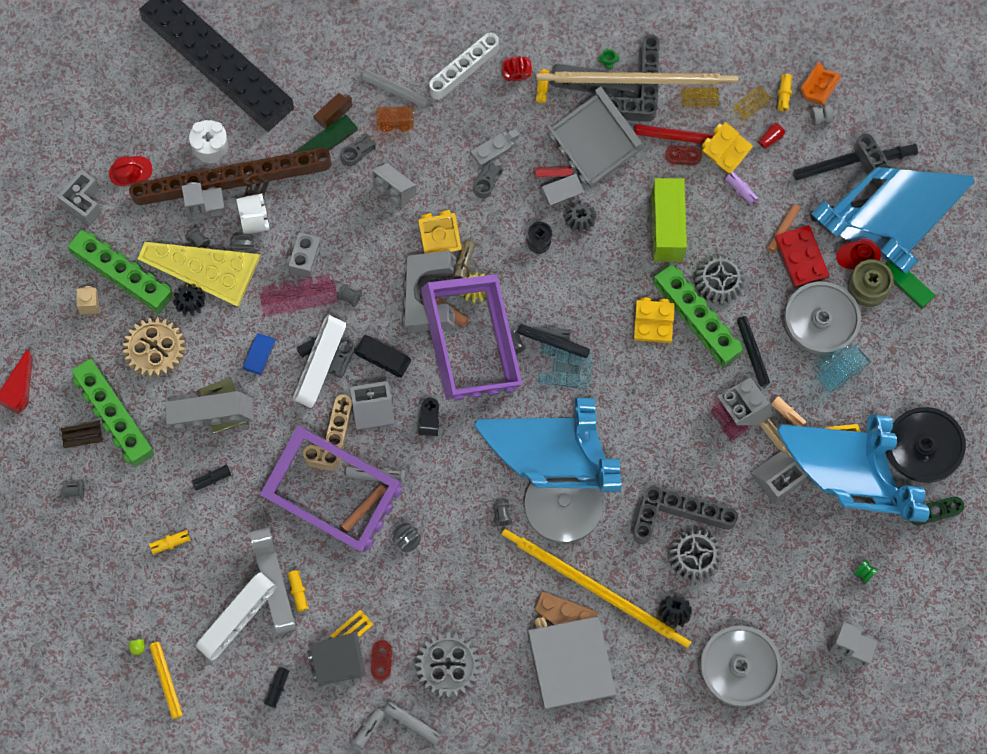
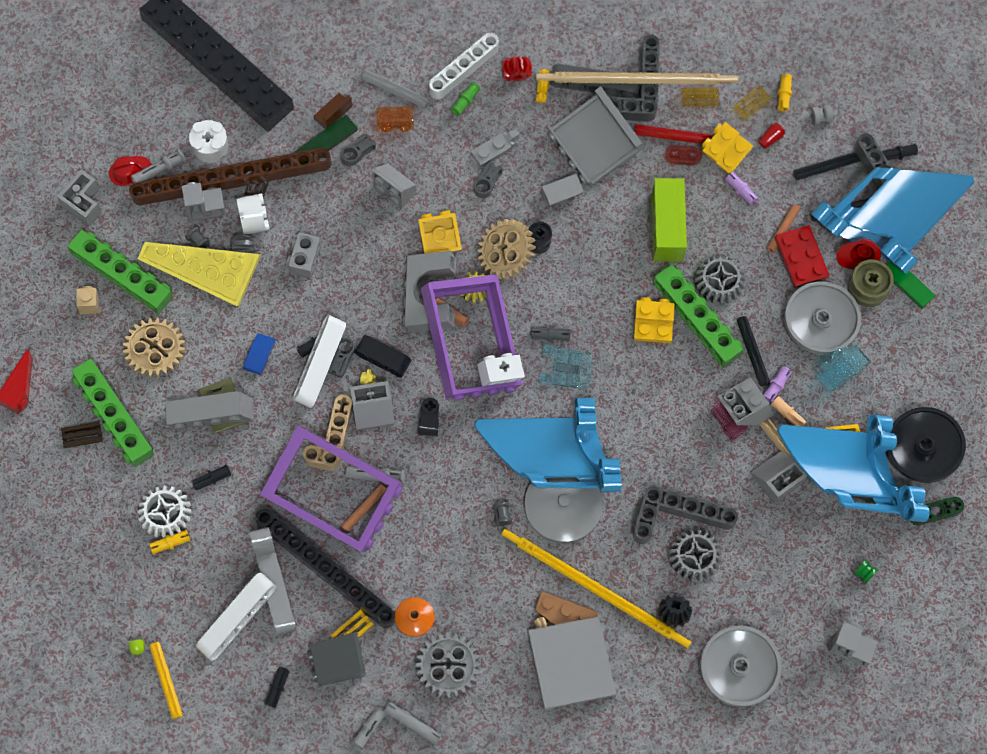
(73, 489): dark grey bush -> none
(166, 163): none -> light grey pin
(182, 506): none -> white gear
(192, 305): black gear -> none
(296, 298): clear pink windscreen -> none
(297, 591): yellow pin -> none
(330, 576): none -> black beam
(349, 295): dark grey bush -> none
(367, 377): none -> light yellow plate
(381, 661): clear red plate -> none
(405, 537): dark grey piece -> none
(416, 626): none -> orange dish
(465, 99): none -> bright green pin
(468, 248): dark tan pin -> none
(501, 369): none -> white brick
(506, 248): none -> tan gear
(518, 346): dark grey bush -> none
(553, 171): red tile -> none
(553, 341): black axle -> none
(576, 211): dark grey gear -> none
(608, 53): green plate -> none
(777, 384): none -> lavender pin
(819, 84): orange bracket -> none

